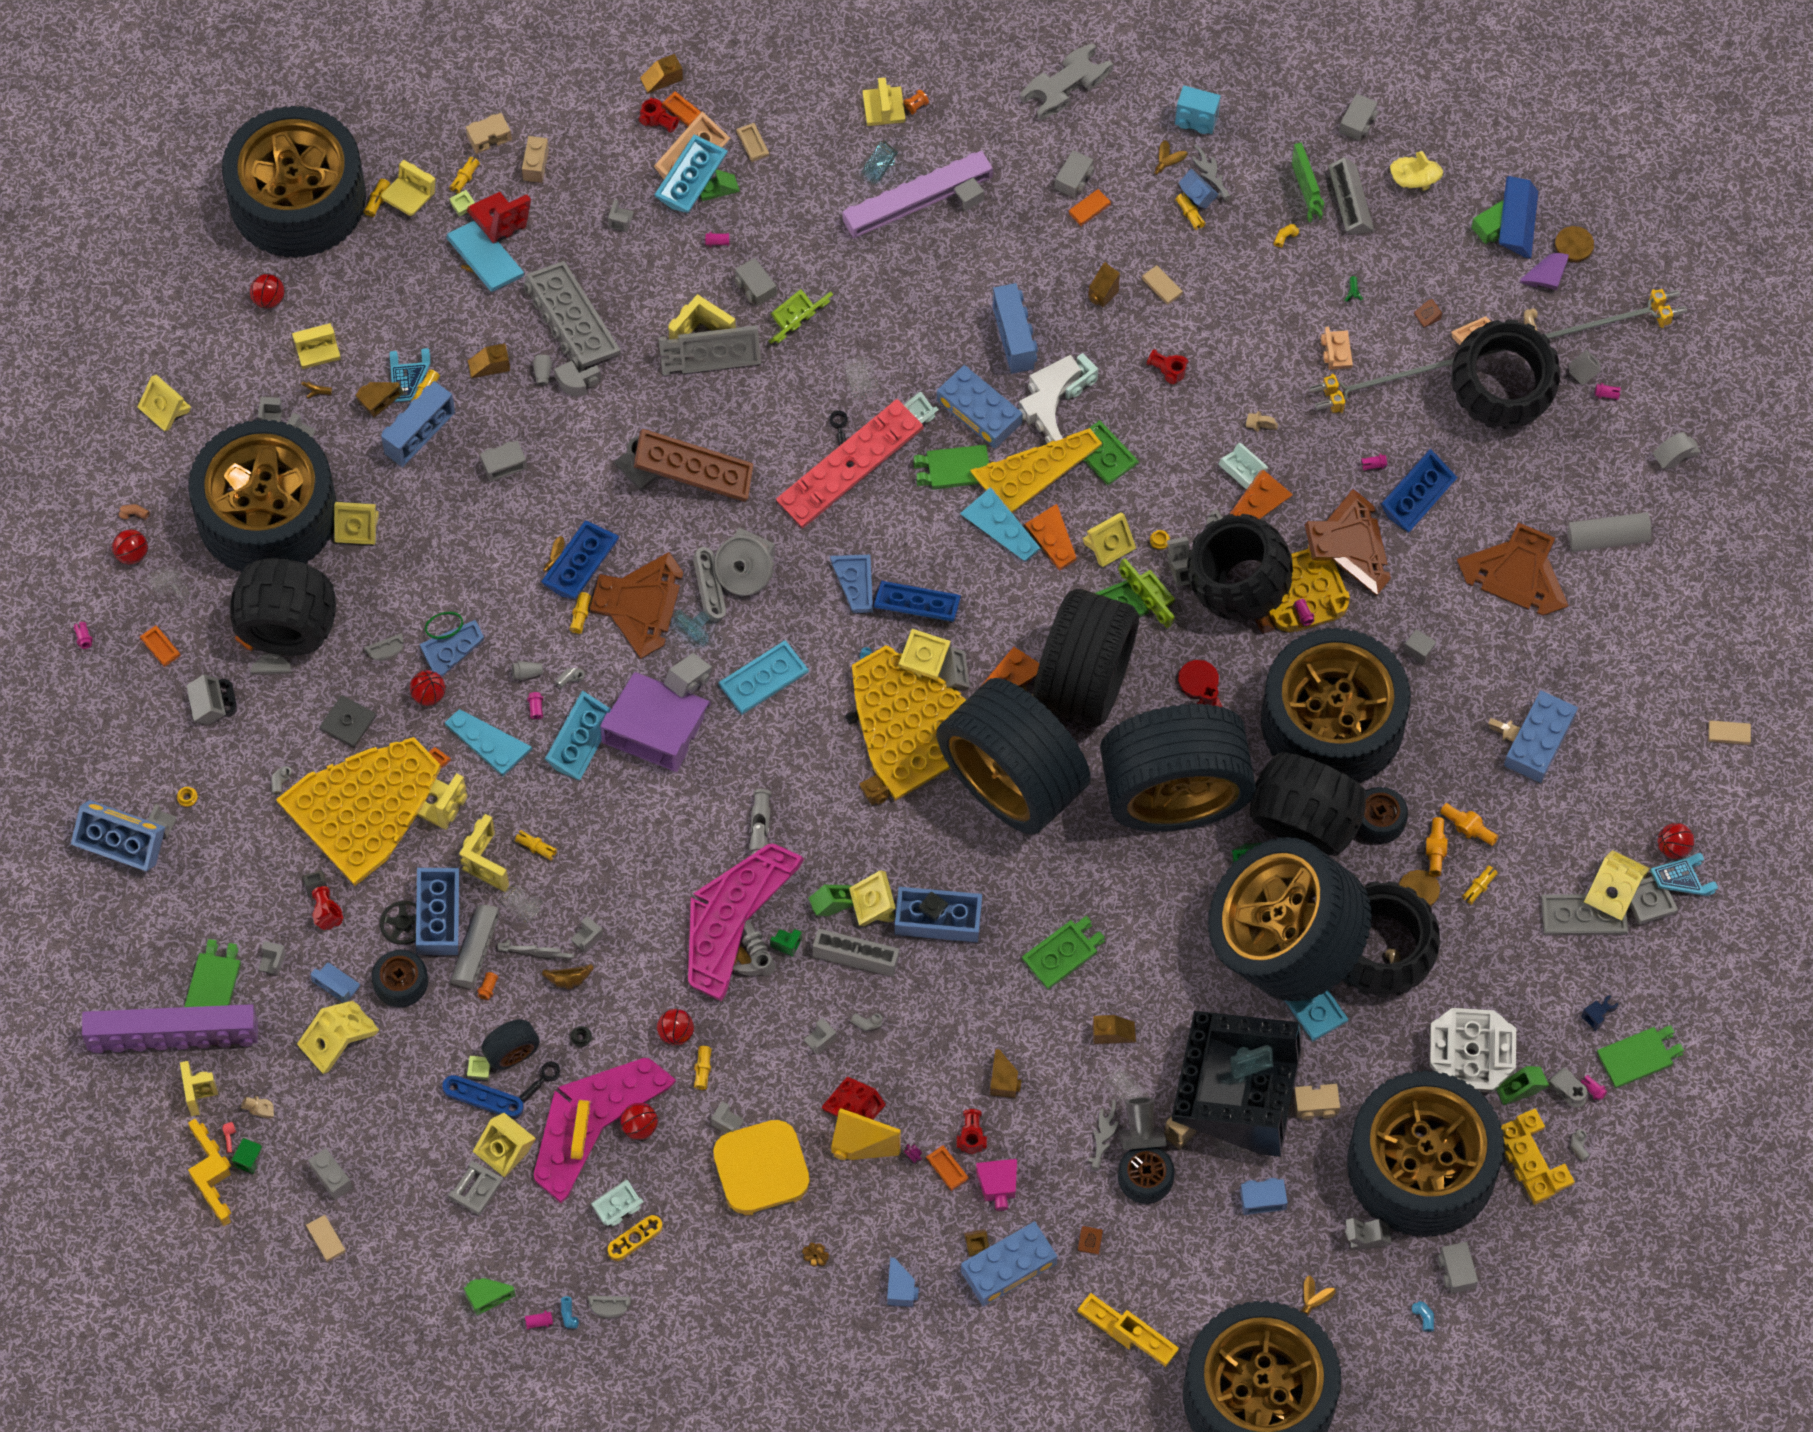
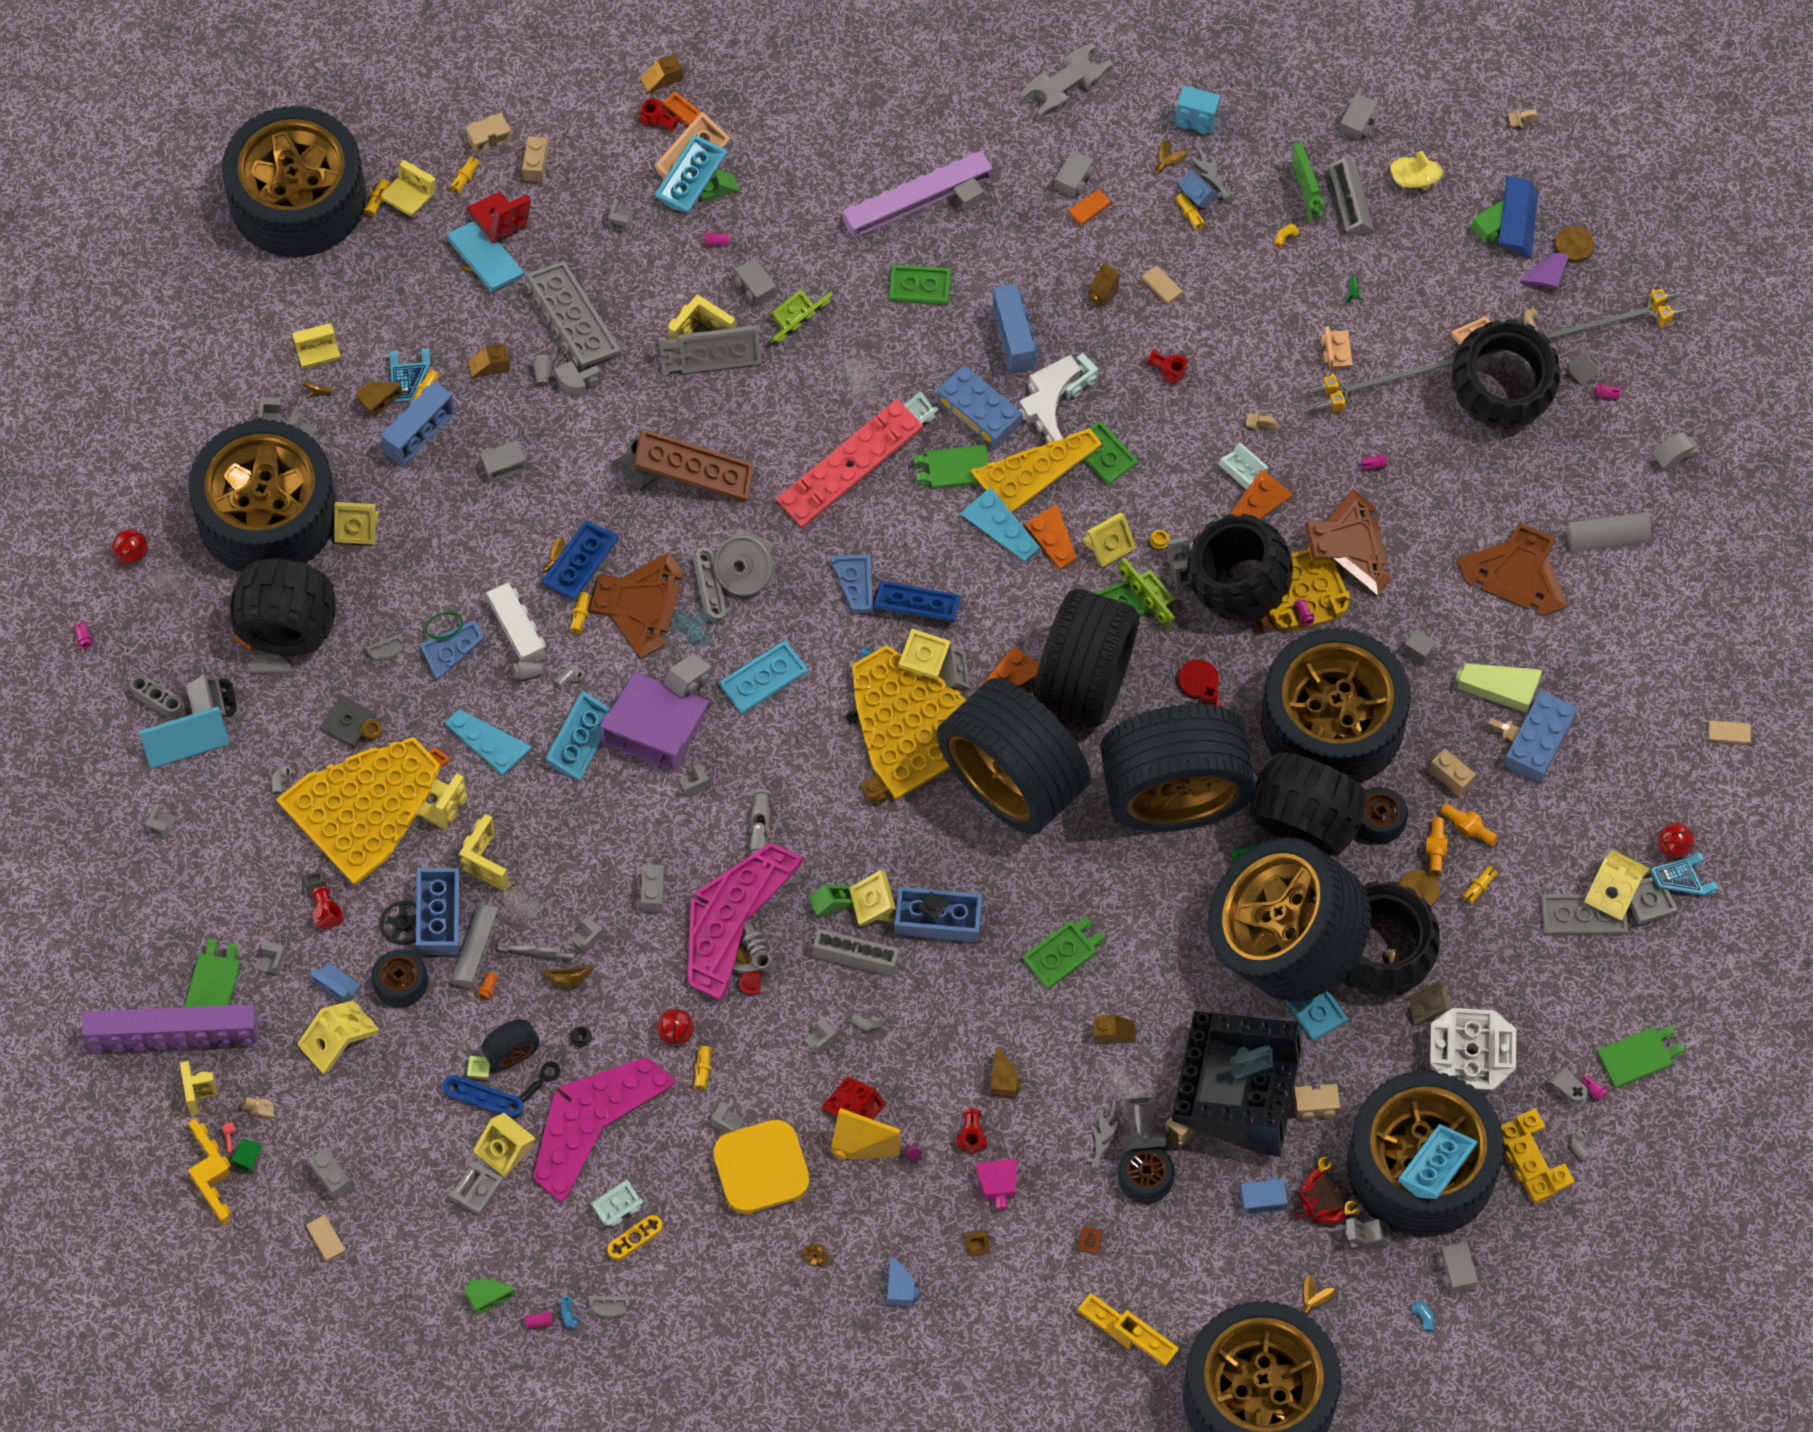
(117, 835): medium blue brick -> none
(134, 509): nougat arm -> none
(153, 689): none -> light grey beam
(160, 646): orange tile -> none
(162, 403): light yellow bracket -> none
(184, 737): none -> medium azure tile
(187, 791): yellow plate -> none
(267, 291): red piece -> none
(370, 729): none -> pearl gold tile
(427, 688): red piece -> none
(461, 202): yellowish green plate -> none
(516, 623): none -> white brick
(535, 702): dark pink pin -> none
(535, 845): yellow pin -> none
(580, 1129): yellow beam -> none
(639, 1121): red piece -> none
(652, 888): none -> light grey brick
(695, 781): none -> light grey panel
(751, 982): none -> red tile
(752, 142): tan tile -> none
(786, 941): green panel -> none
(841, 436): black piece -> none
(880, 161): clear light blue tile -> none
(883, 104): light yellow bracket -> none
(920, 284): none -> bright green tile
(922, 100): orange bush -> none
(947, 1168): orange tile -> none
(1009, 1263): medium blue brick -> none
(1322, 1198): none -> torso
(1418, 491): blue slope -> none
(1428, 313): dark orange slope -> none
(1429, 1002): none -> dark tan plate
(1437, 1162): none -> medium azure slope
(1452, 773): none -> tan brick
(1500, 684): none -> yellowish green slope
(1518, 118): none -> tan piece
(1522, 1085): bright green slope -> none
(1595, 1013): dark blue piece -> none

